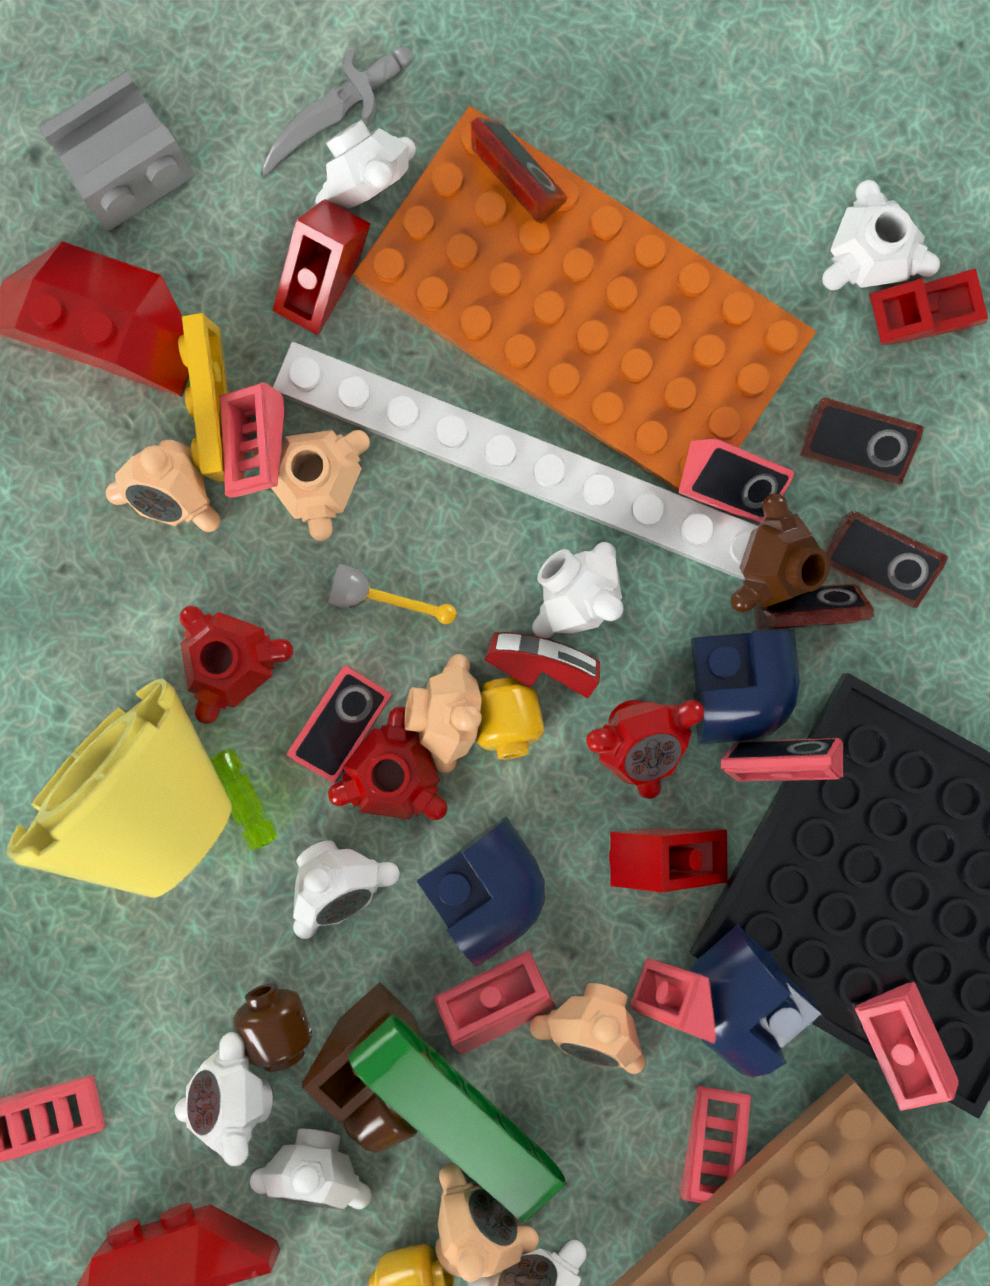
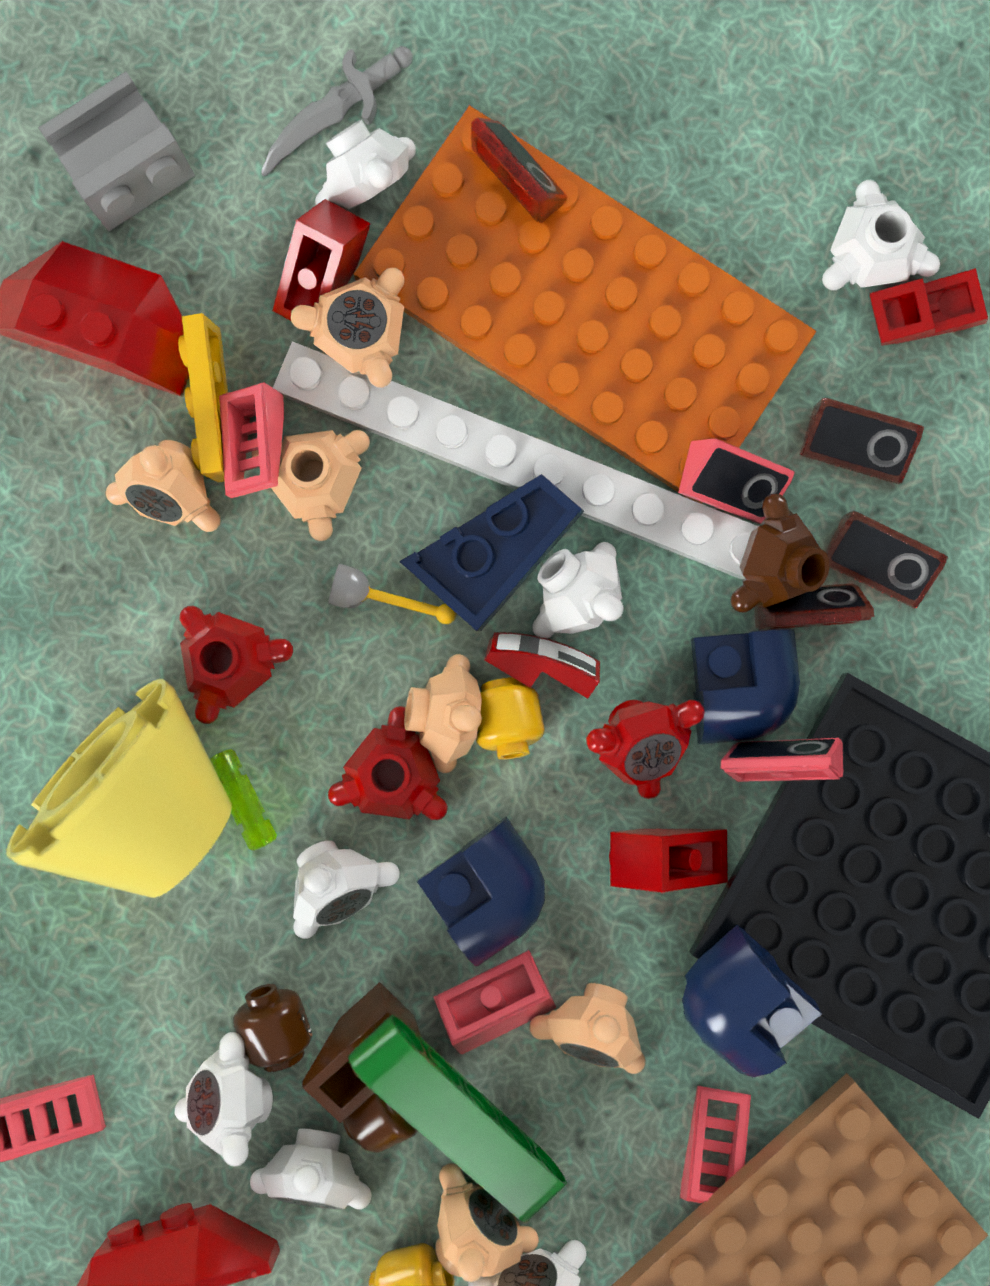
(339, 724): black slope -> none
(358, 324): none -> light nougat rock
(494, 553): none -> dark blue wing
(675, 999): coral slope -> none
(908, 1047): coral slope -> none

